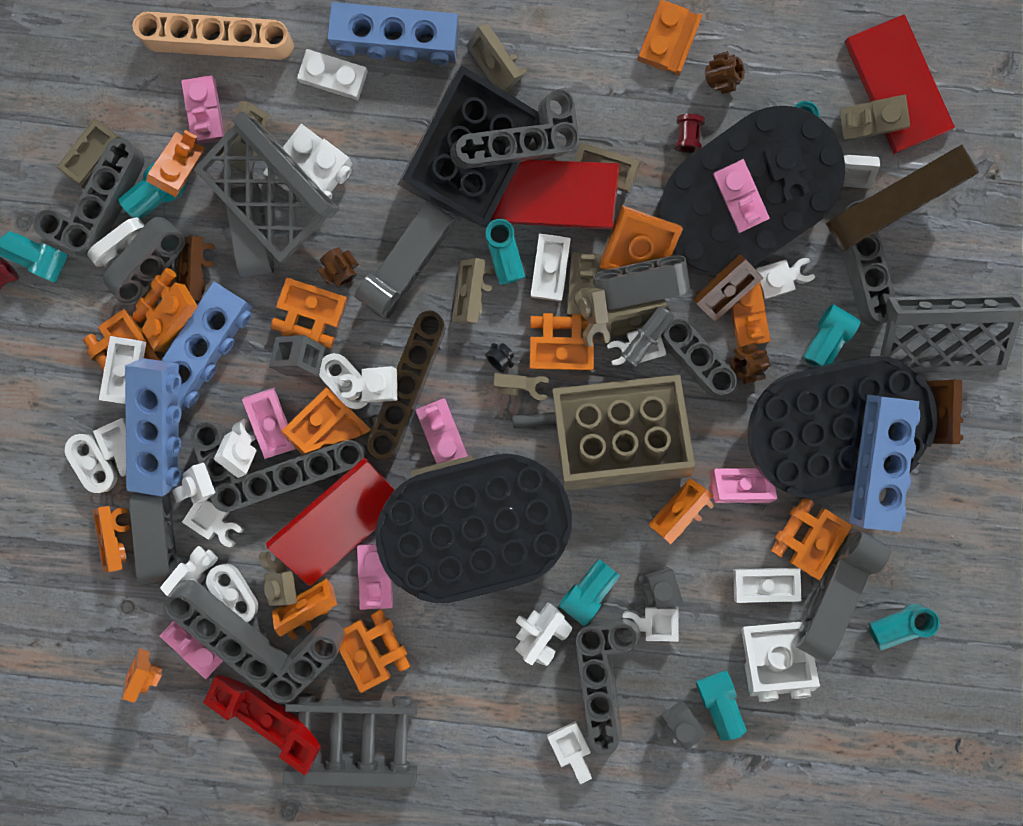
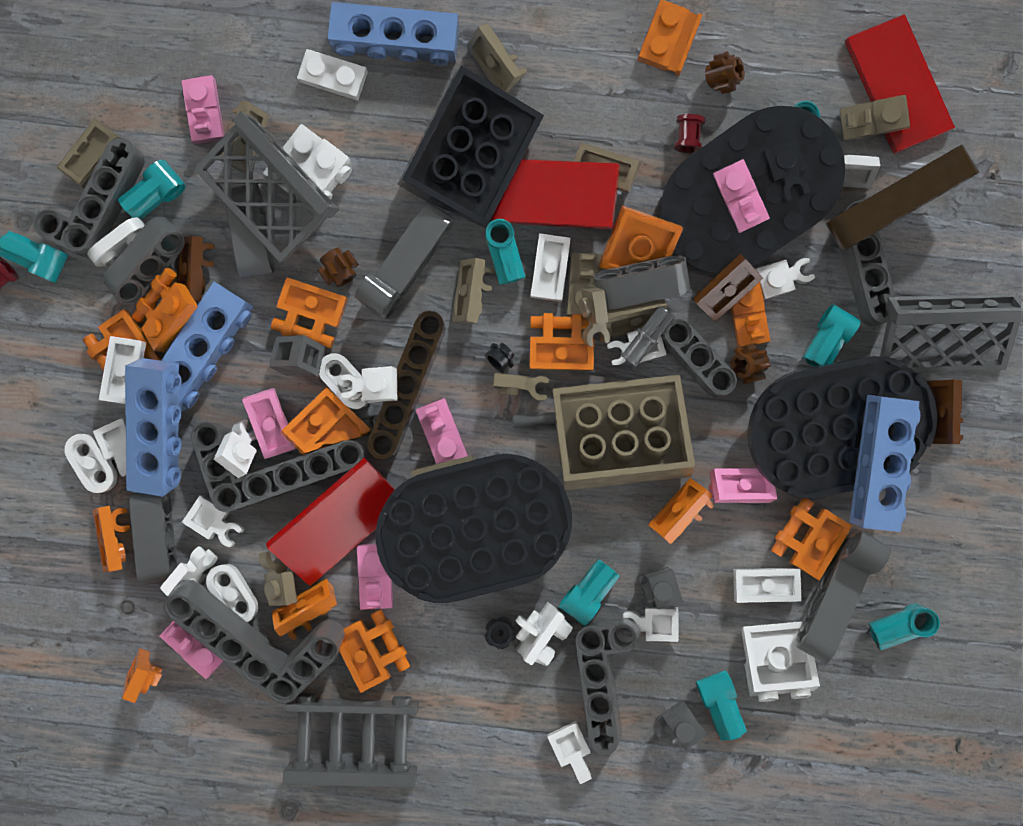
(176, 163): orange plate -> none
(195, 484): white plate -> none
(202, 26): light nougat beam -> none
(266, 717): red slope -> none
(504, 640): none -> black plate
(514, 137): dark grey beam -> none

